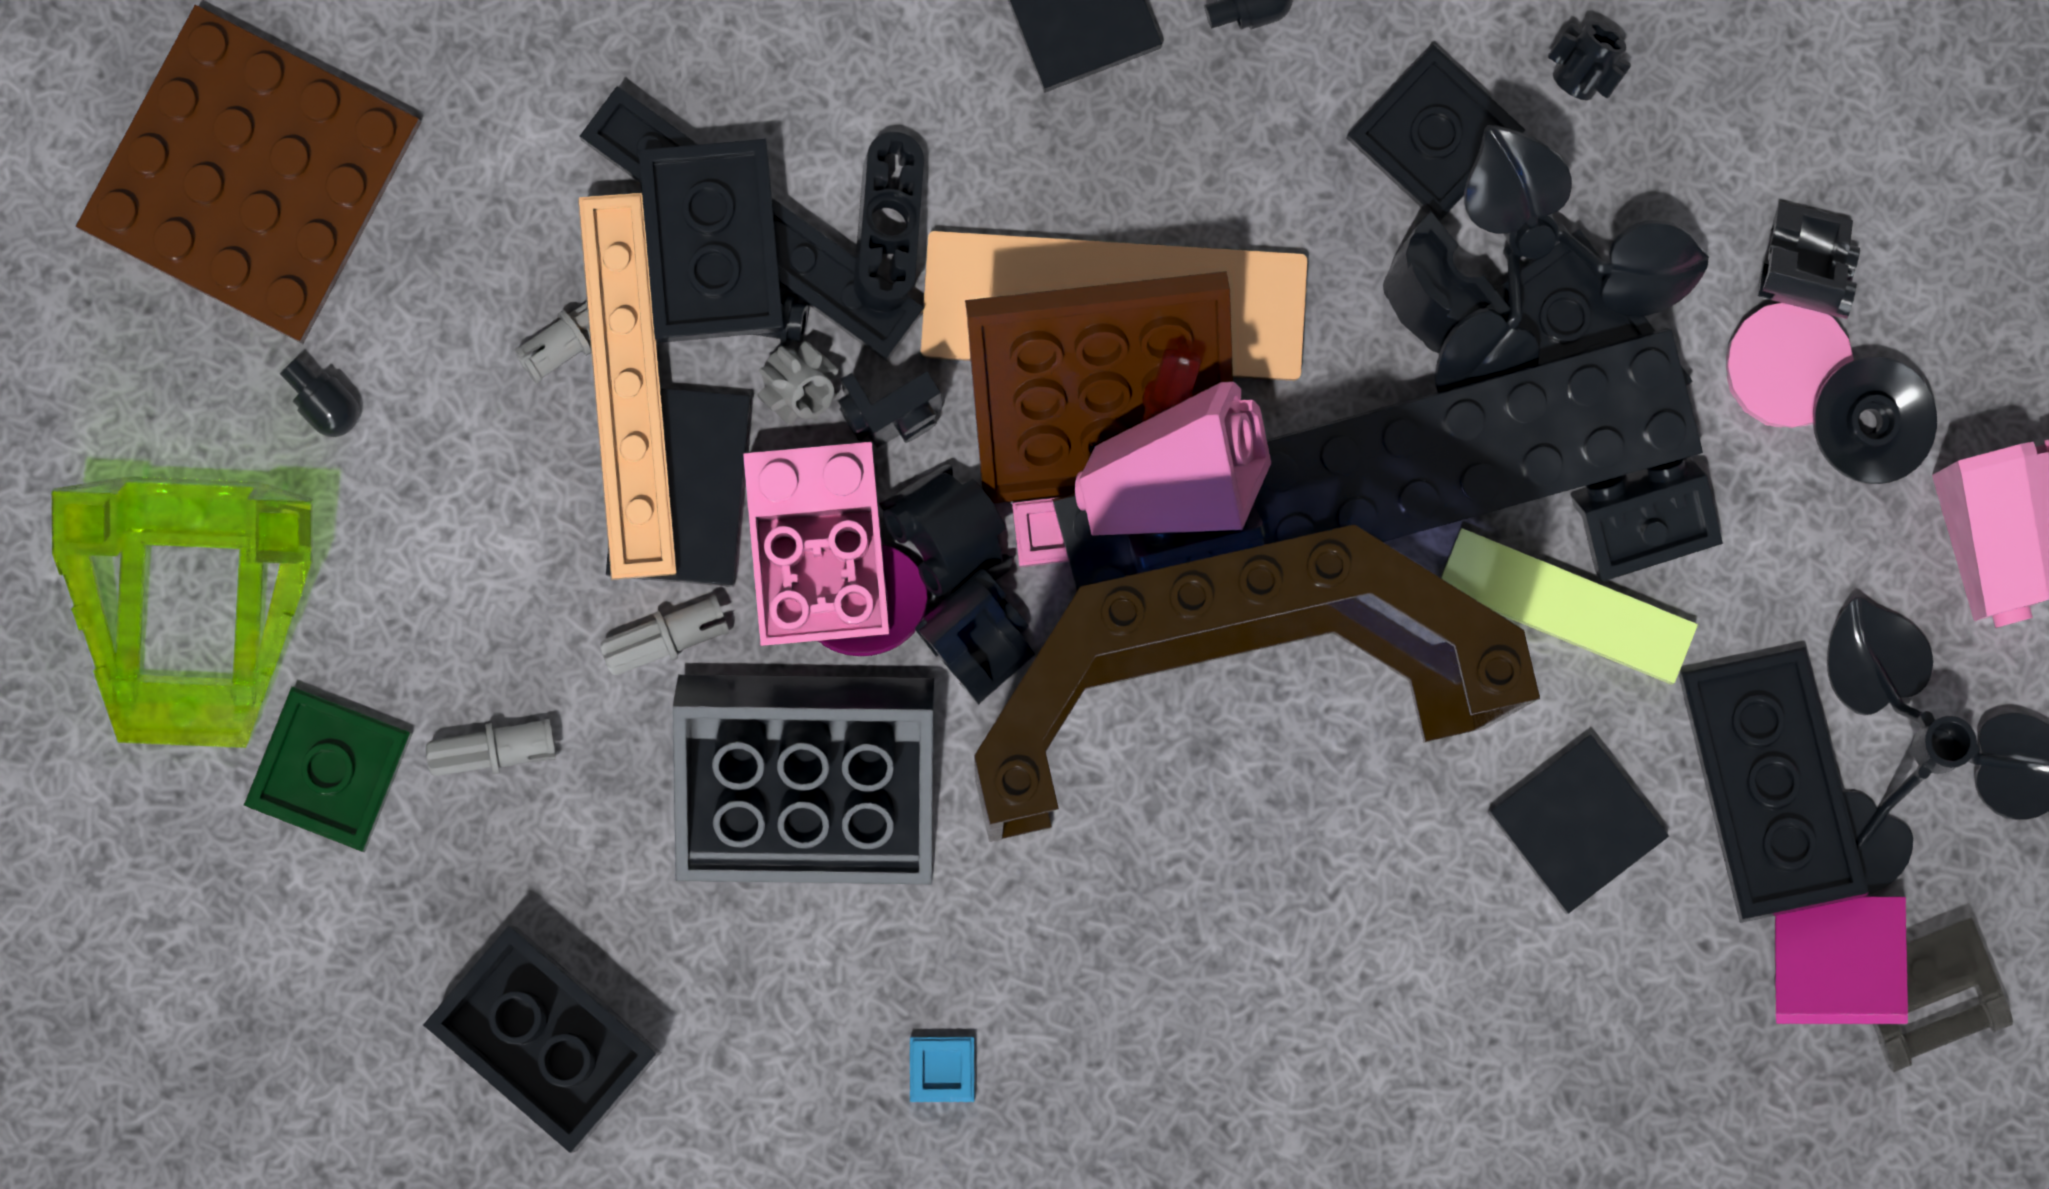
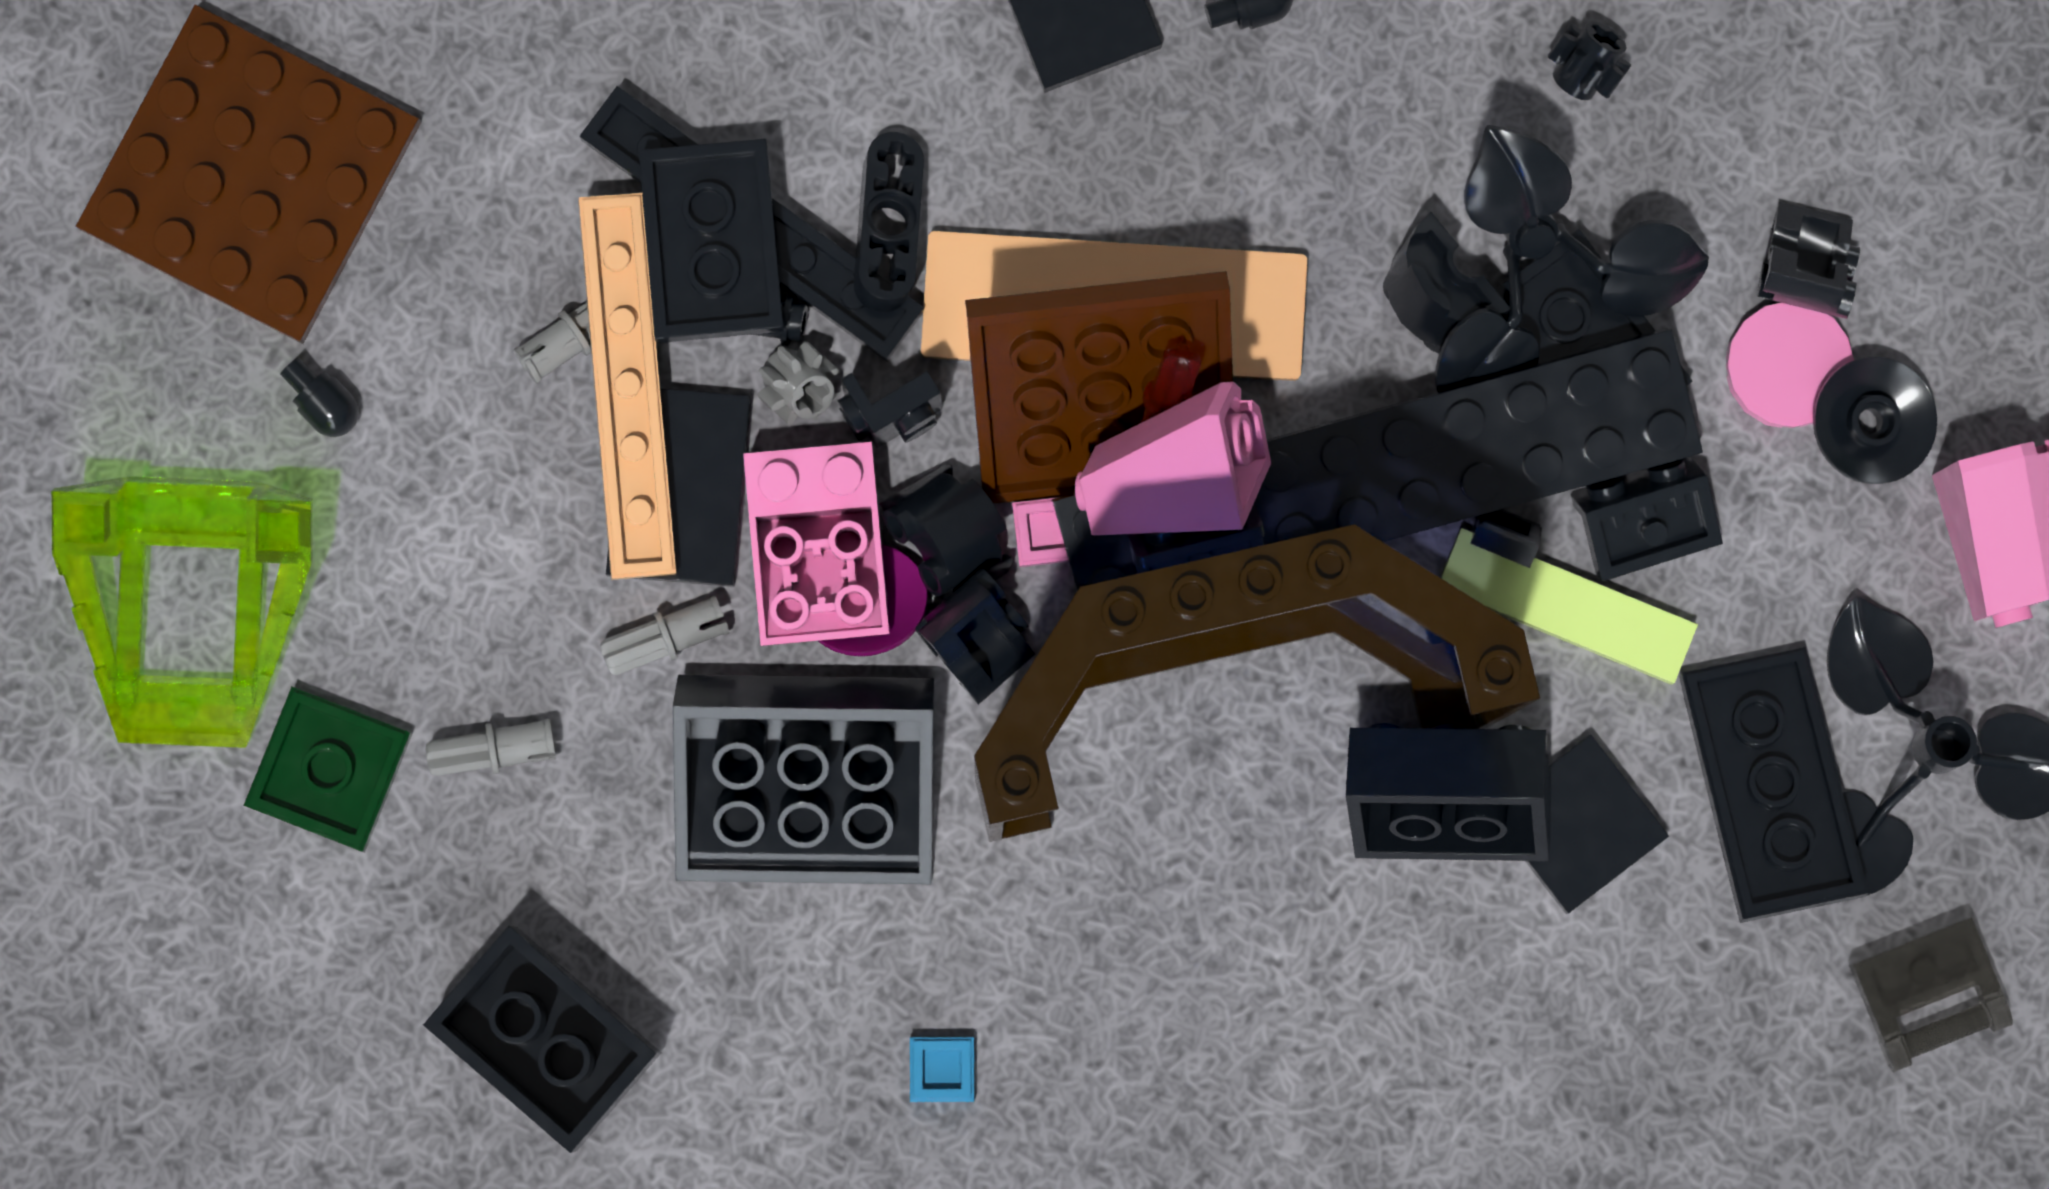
(1430, 131): black tile -> none
(1449, 793): none -> black brick
(1507, 536): none -> black tile
(1843, 963): dark pink tile -> none

